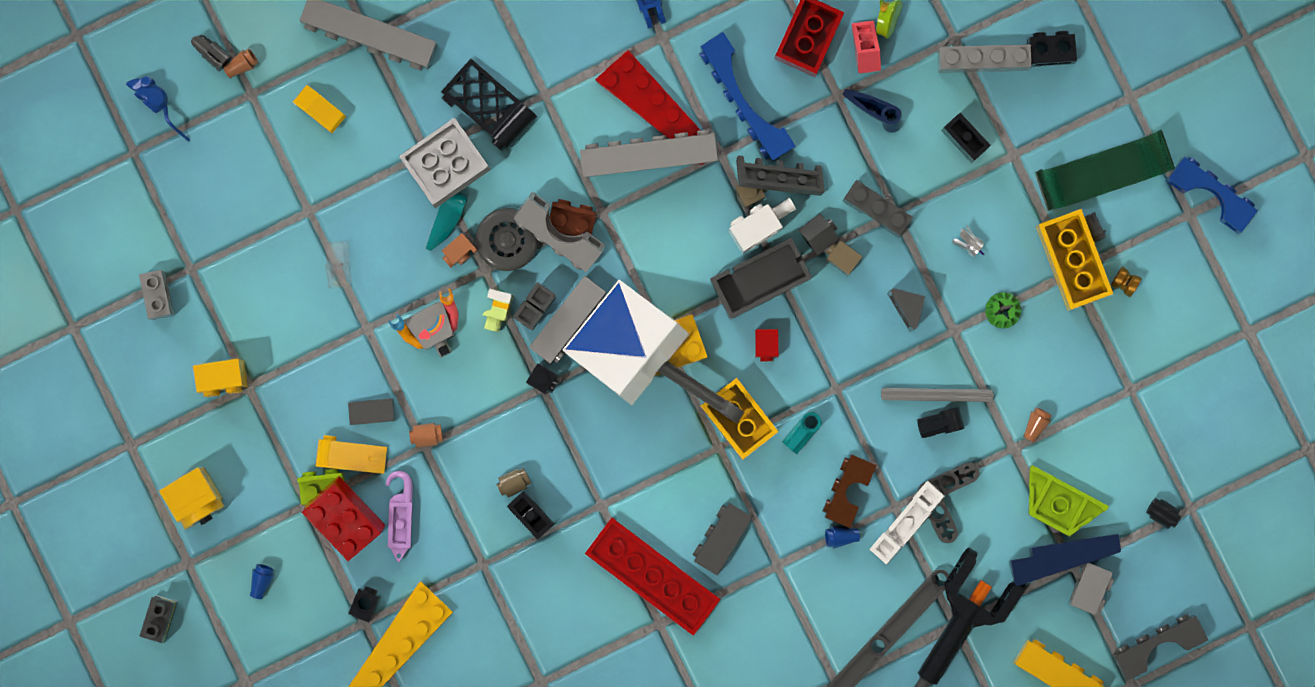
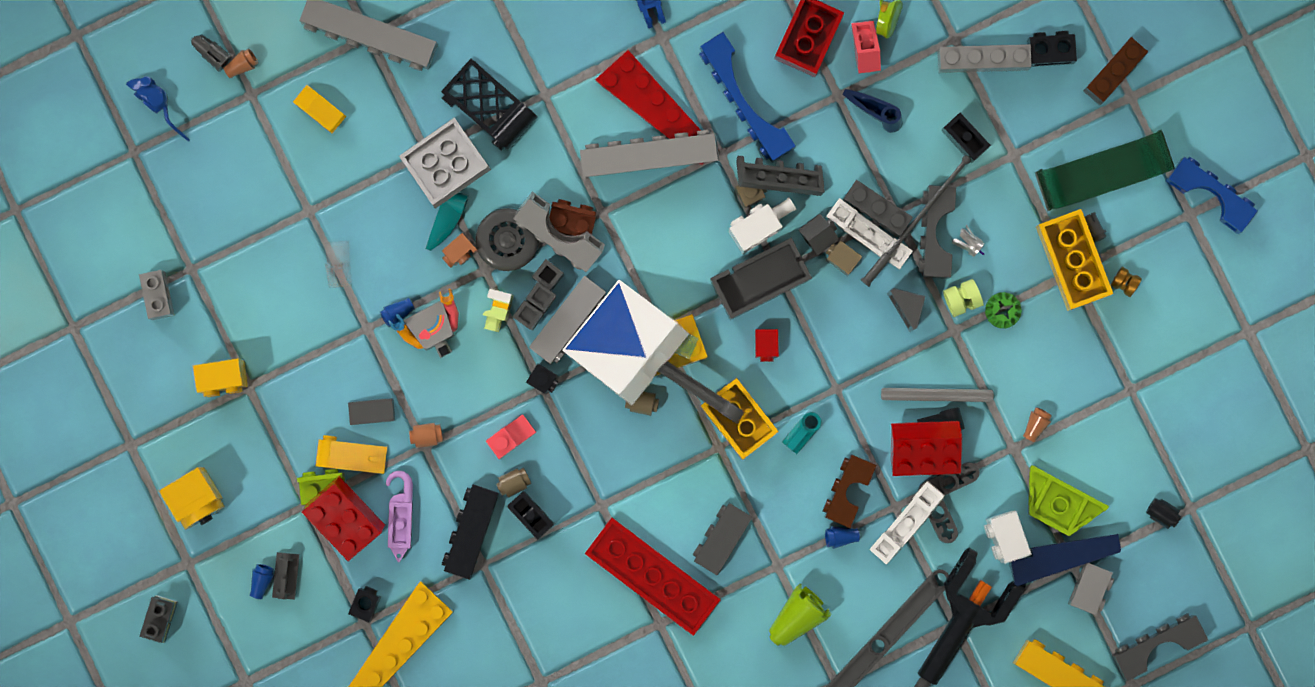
(285, 576): none -> dark grey hinge
(402, 308): none -> blue cone
(471, 531): none -> black brick
(510, 436): none -> coral arch
(548, 275): none -> dark grey brick
(644, 404): none -> dark tan brick
(687, 347): none -> clear light blue tile
(798, 616): none -> lime cone
(867, 233): none -> white slope
(885, 258): none -> dark grey piece
(926, 448): none -> red brick
(935, 260): none -> dark grey arch
(962, 298): none -> yellowish green wheel
(1007, 537): none -> white brick
(1115, 71): none -> reddish brown arch

